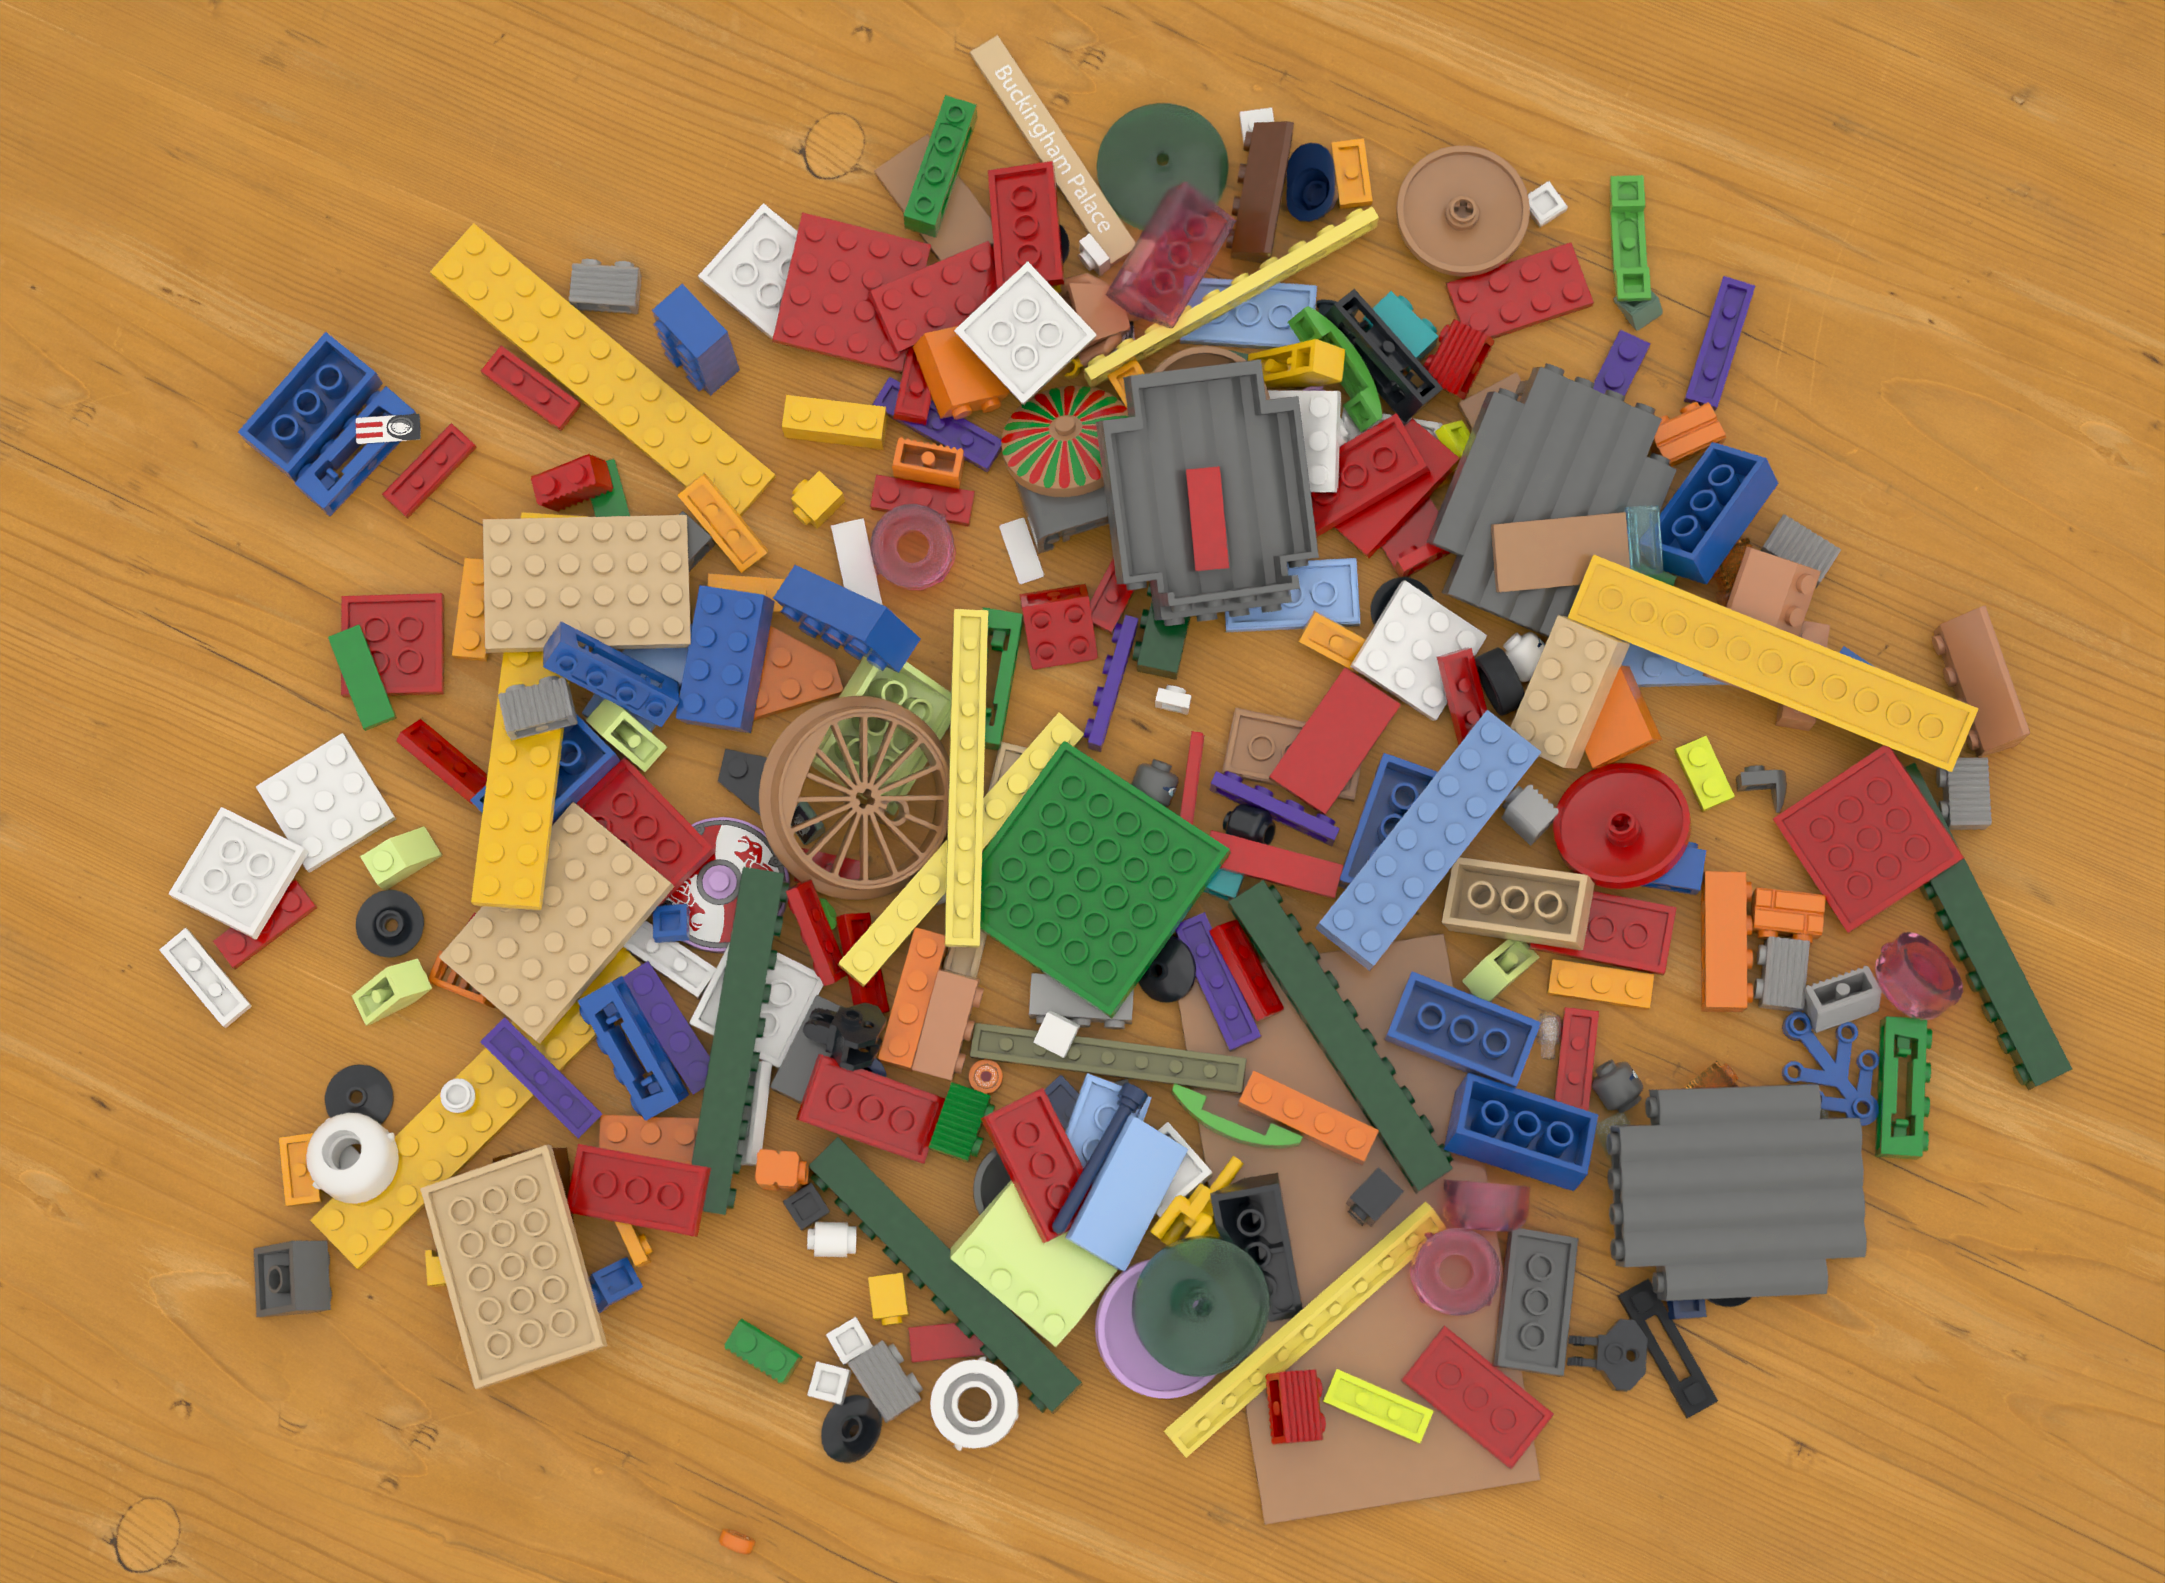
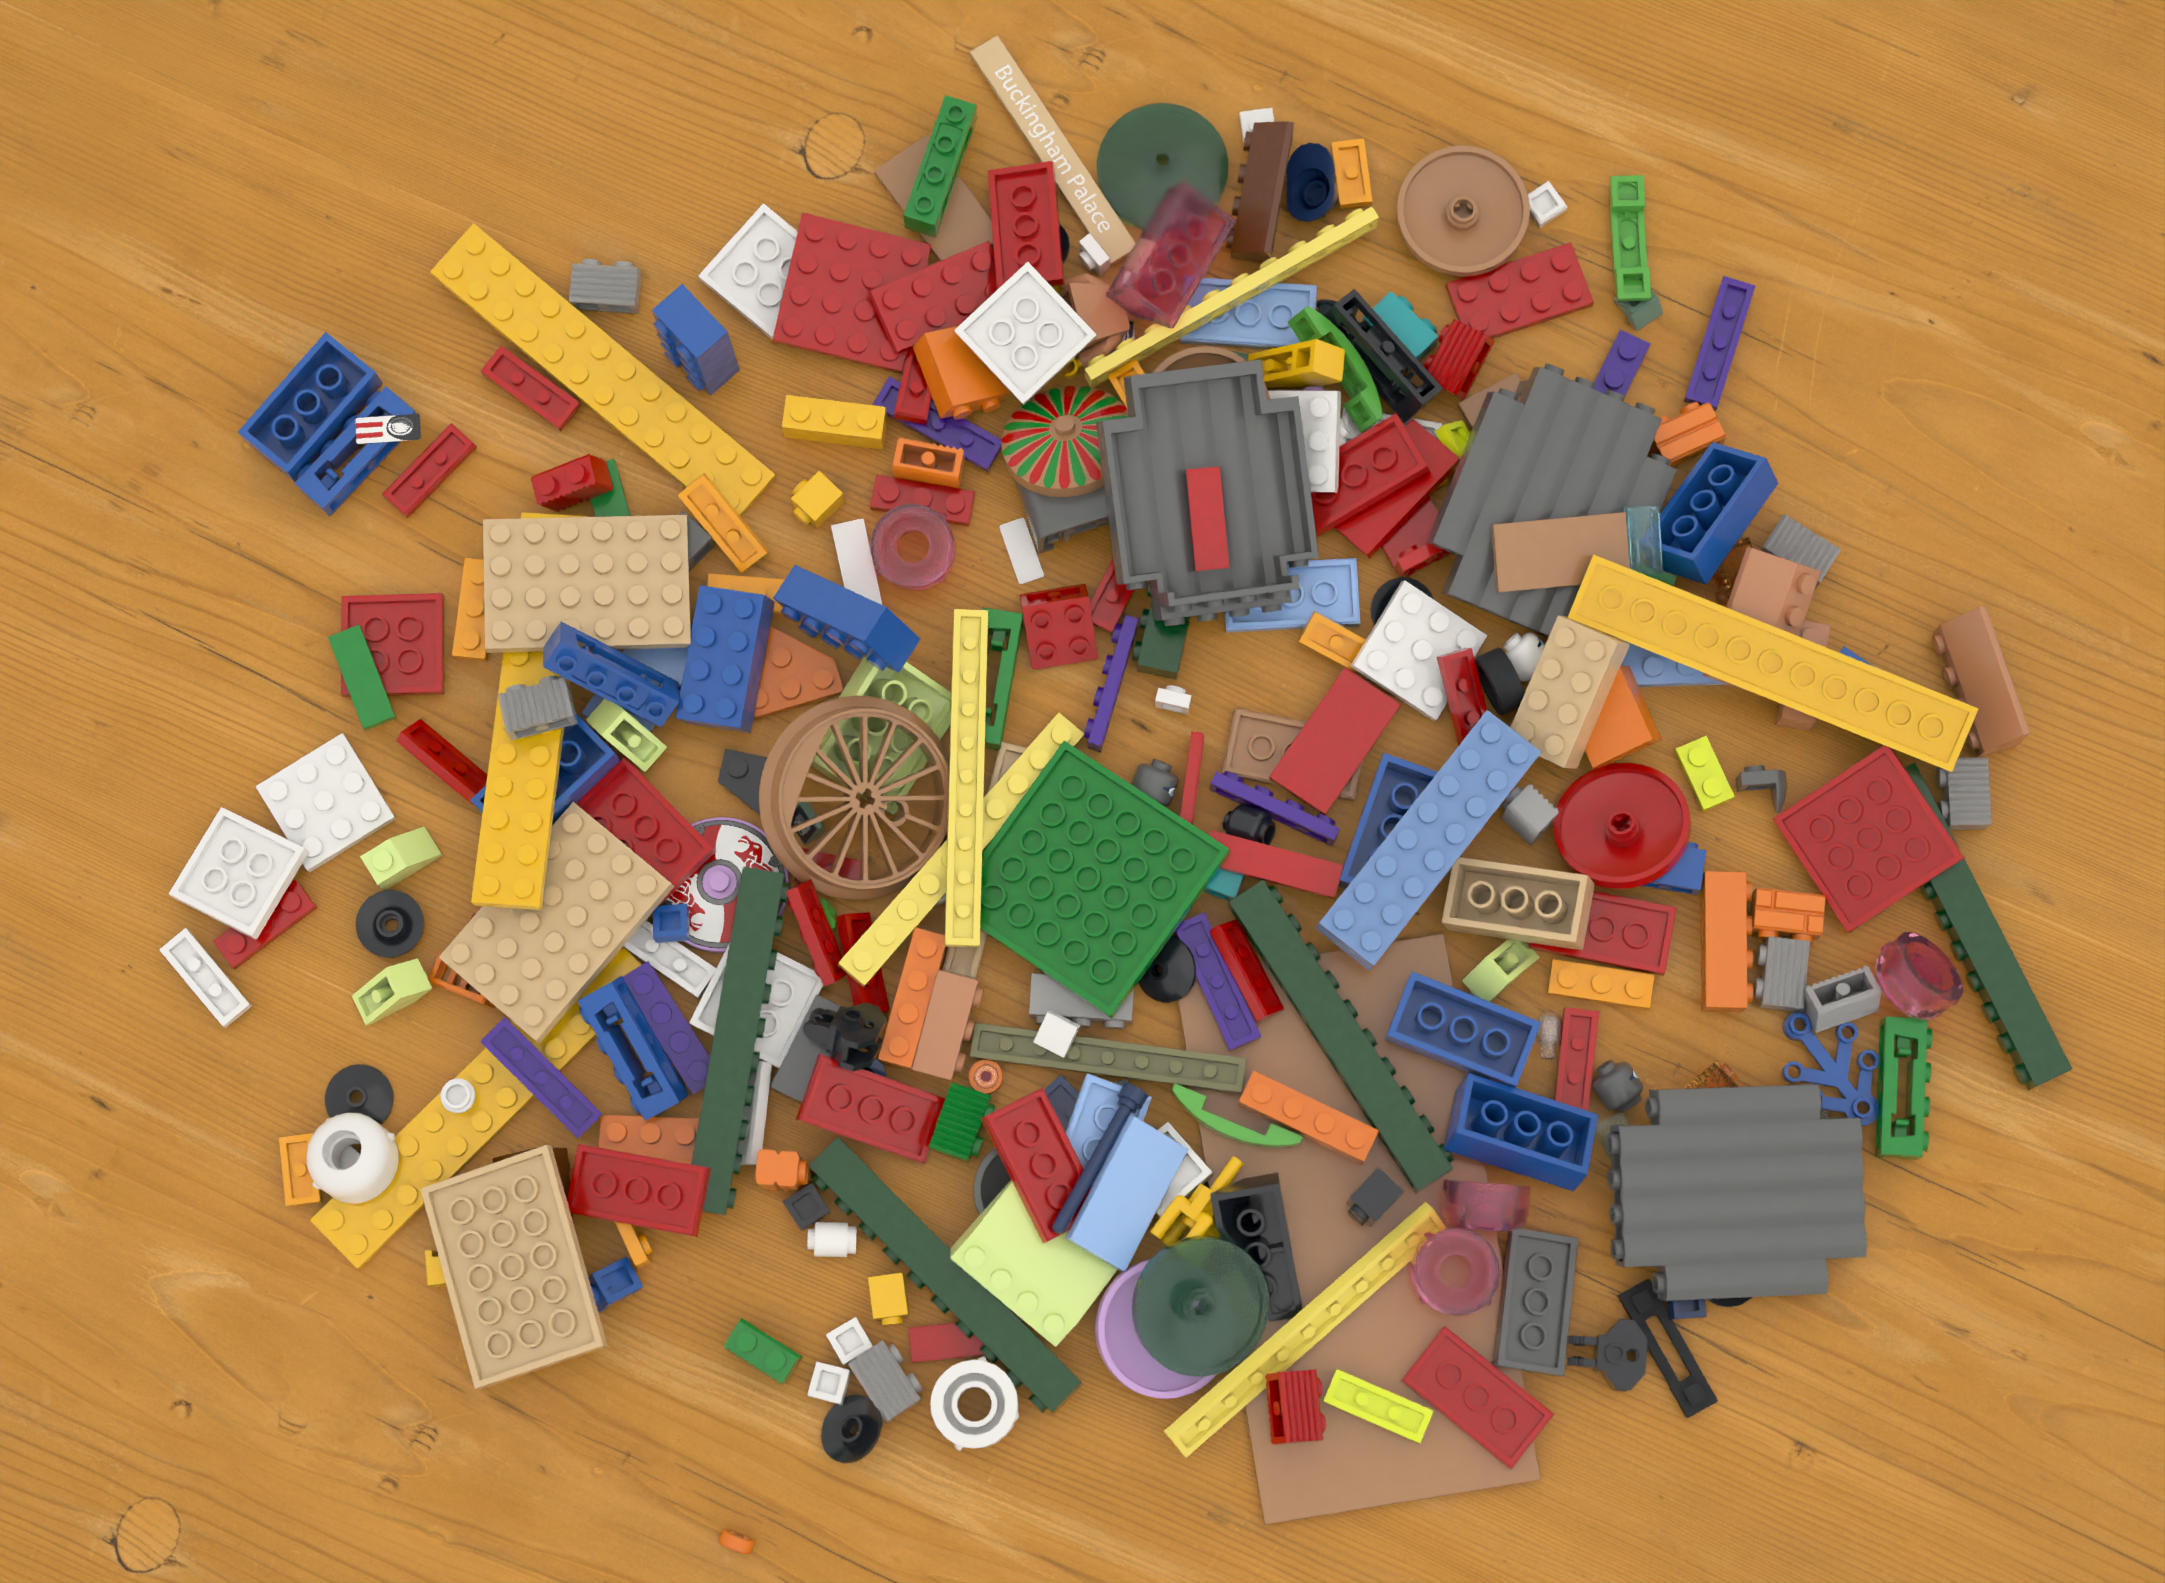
(292, 1278): dark grey slope -> none

